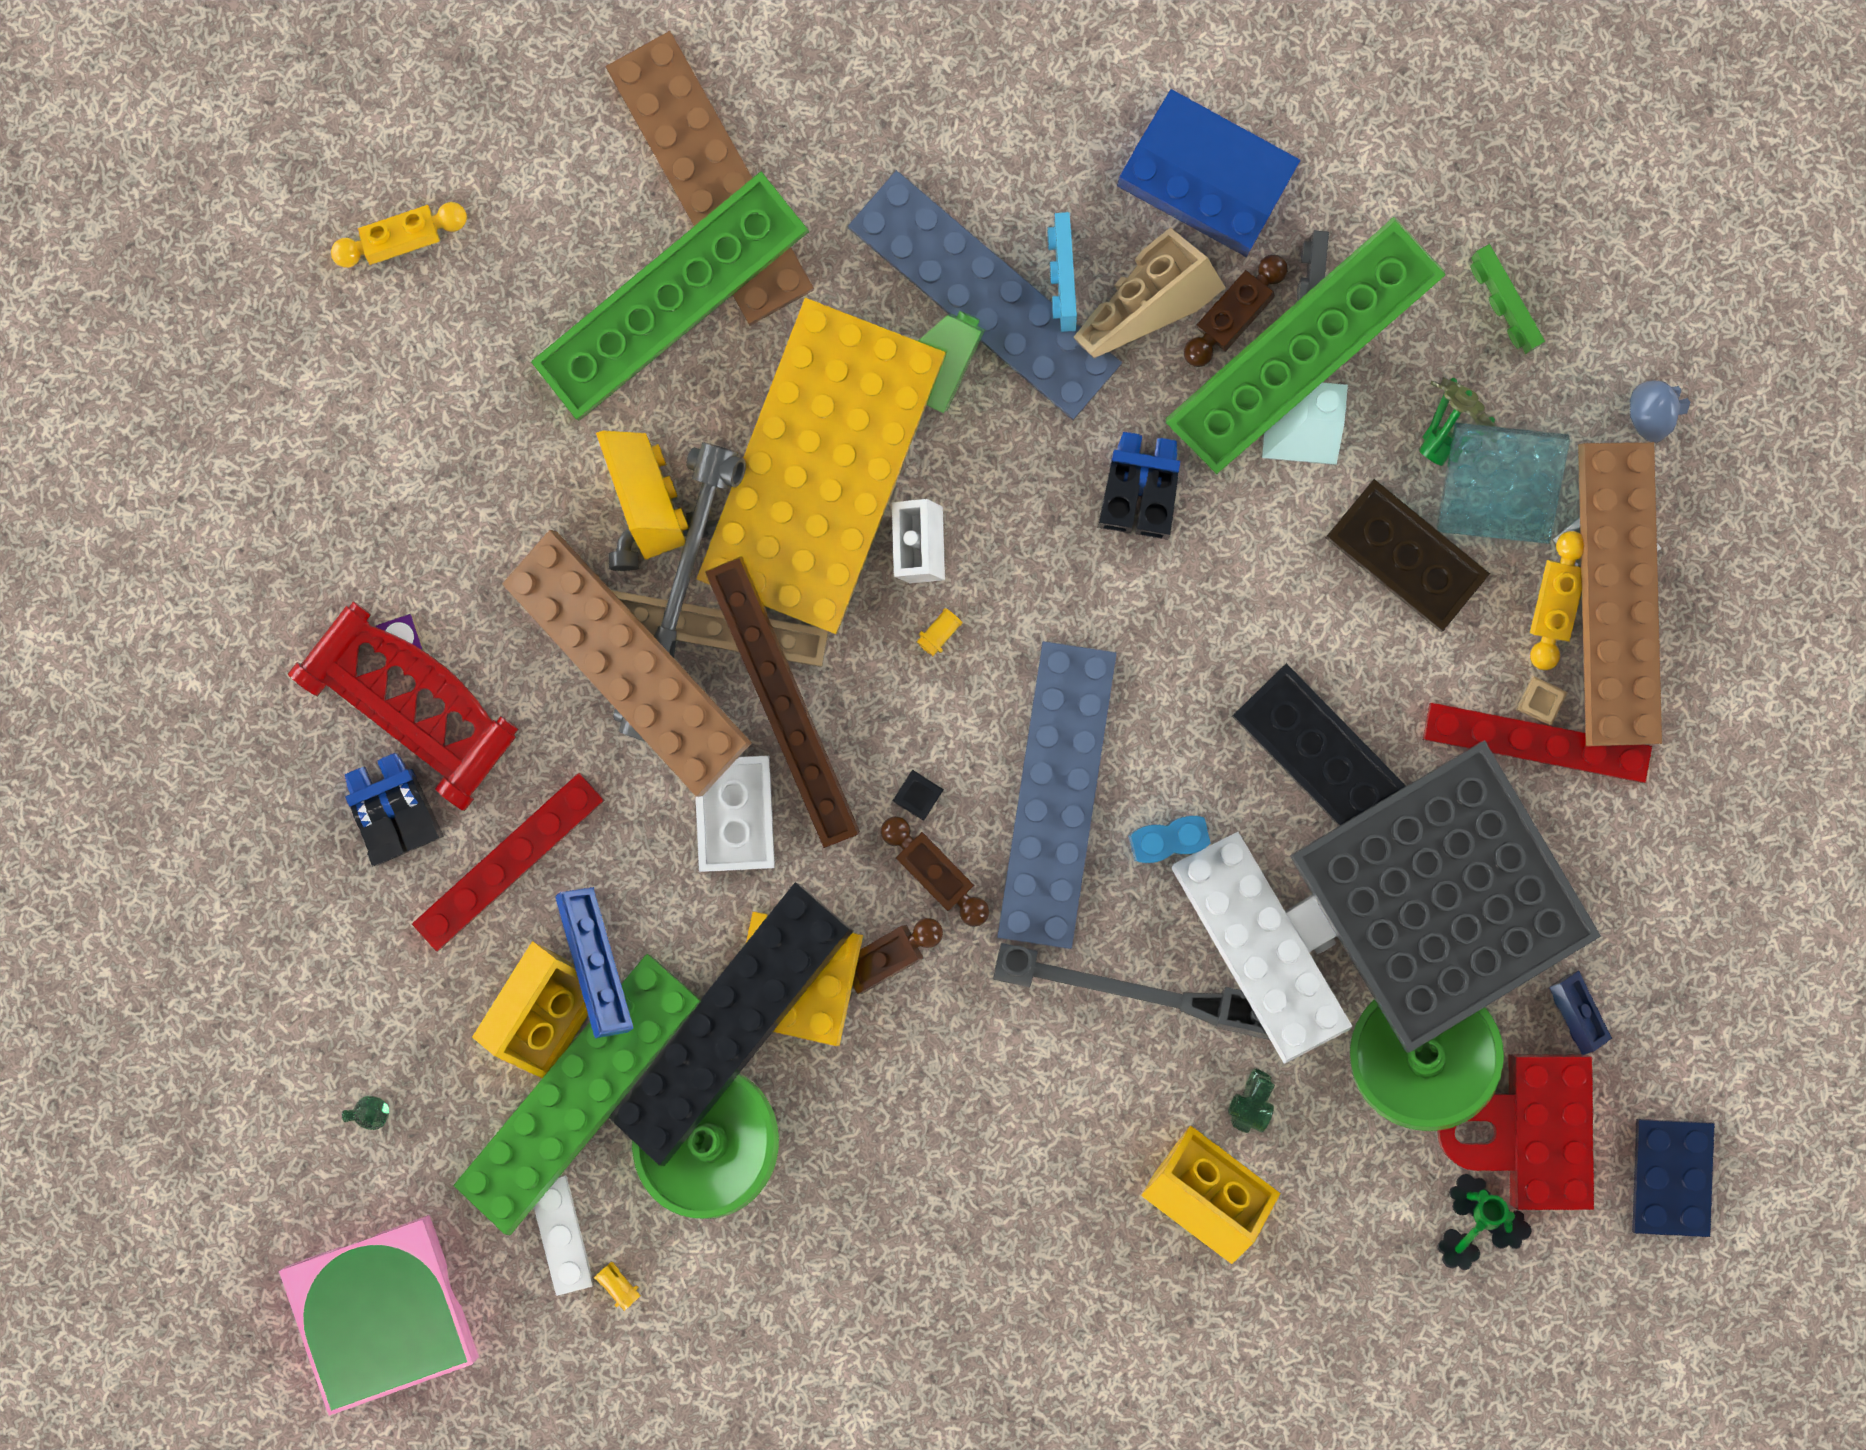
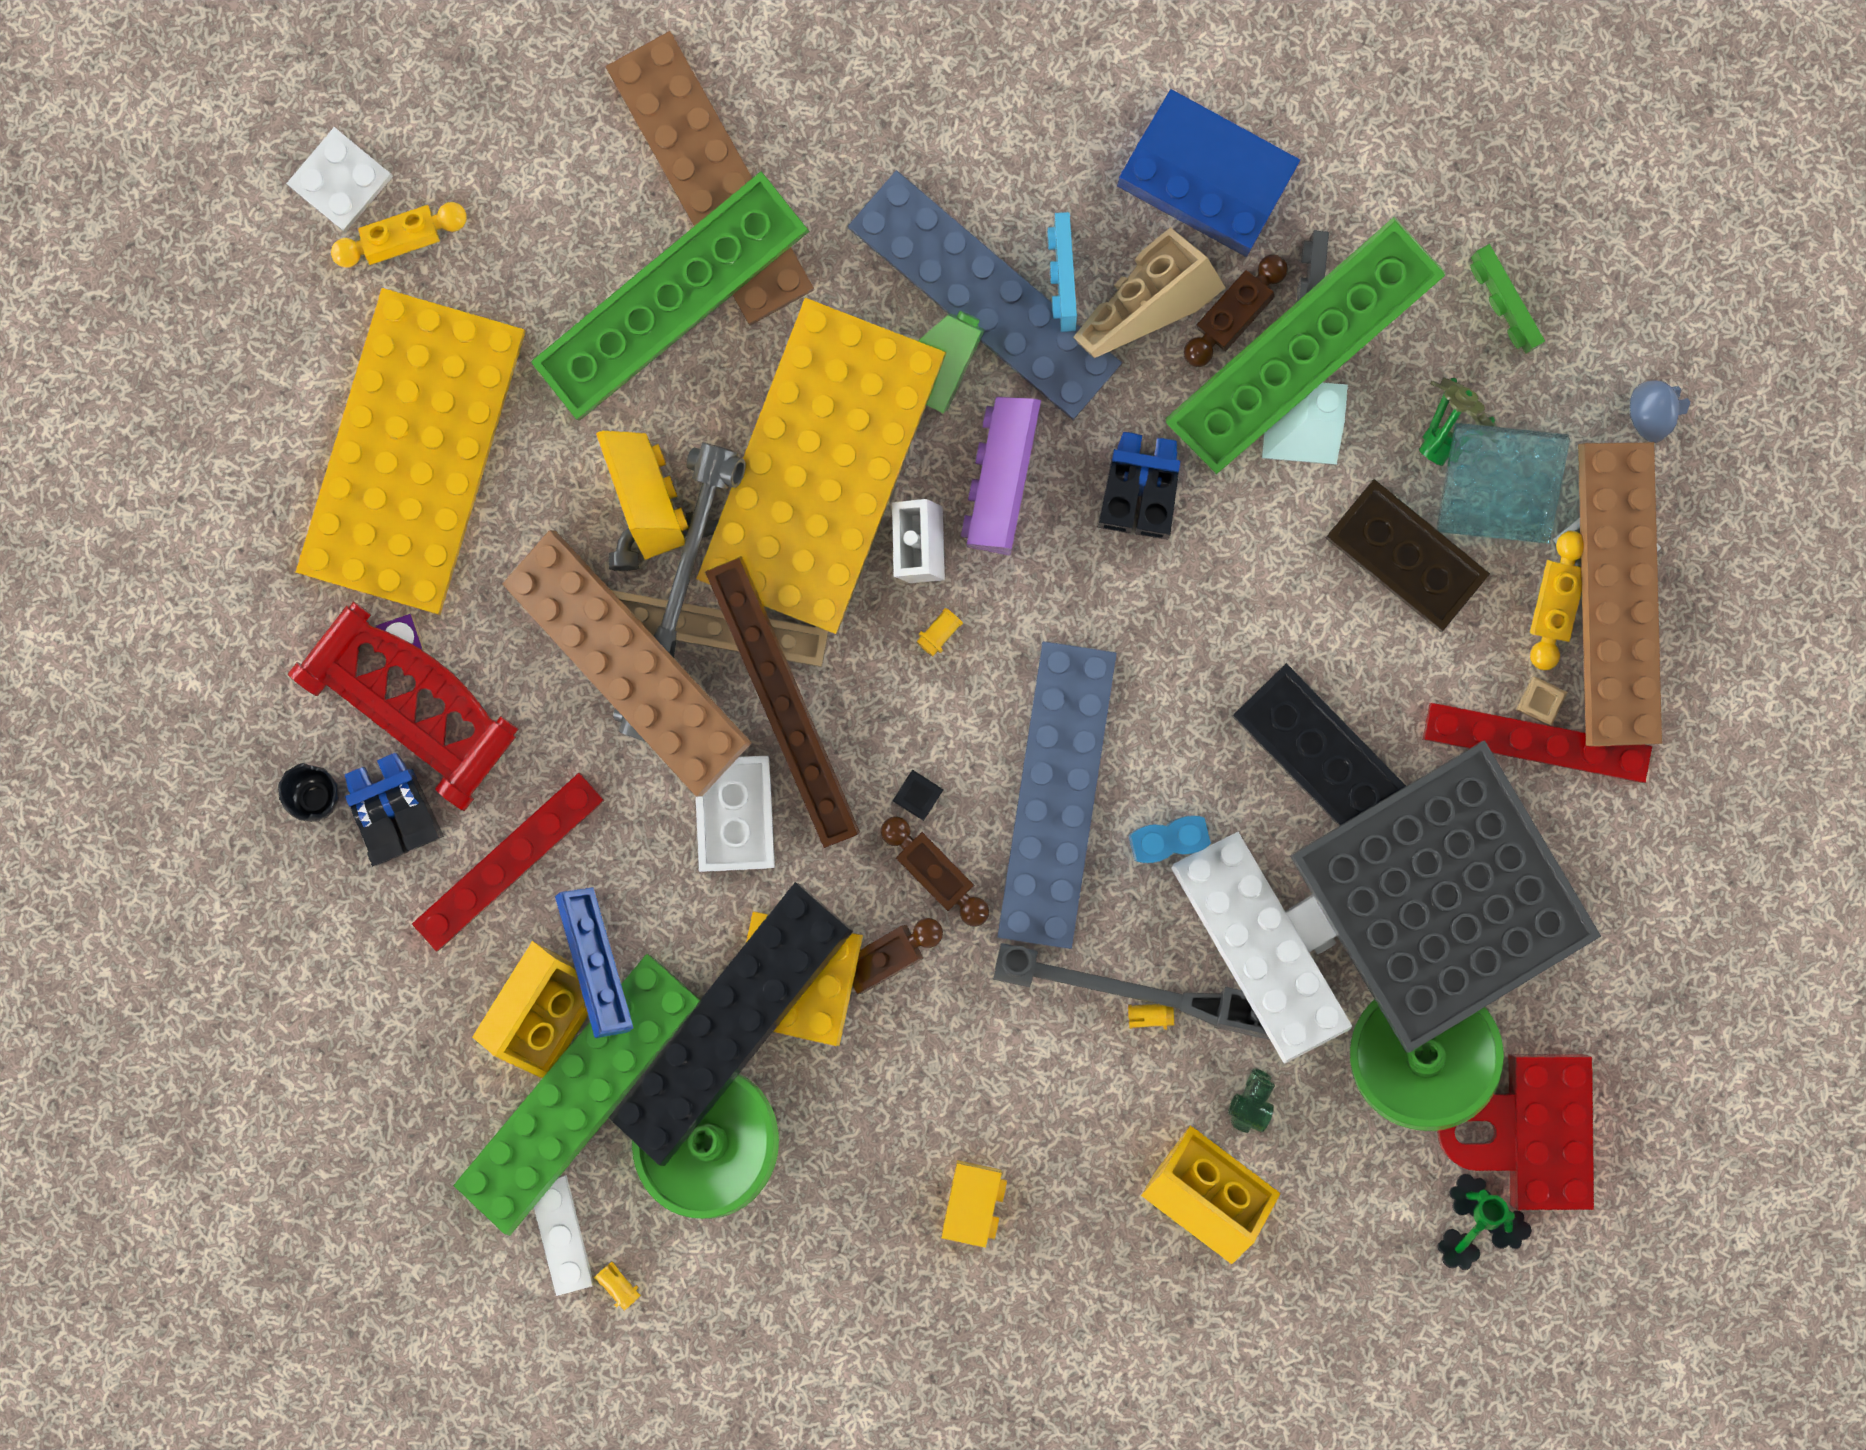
(306, 803): none -> black hair
(339, 179): none -> white plate
(368, 1113): clear green piece -> none
(378, 1315): tile -> none
(410, 451): none -> yellow plate
(972, 1204): none -> yellow brick
(1002, 474): none -> medium lavender slope
(1150, 1016): none -> yellow pin
(1580, 1013): dark blue plate -> none
(1673, 1177): dark blue plate -> none

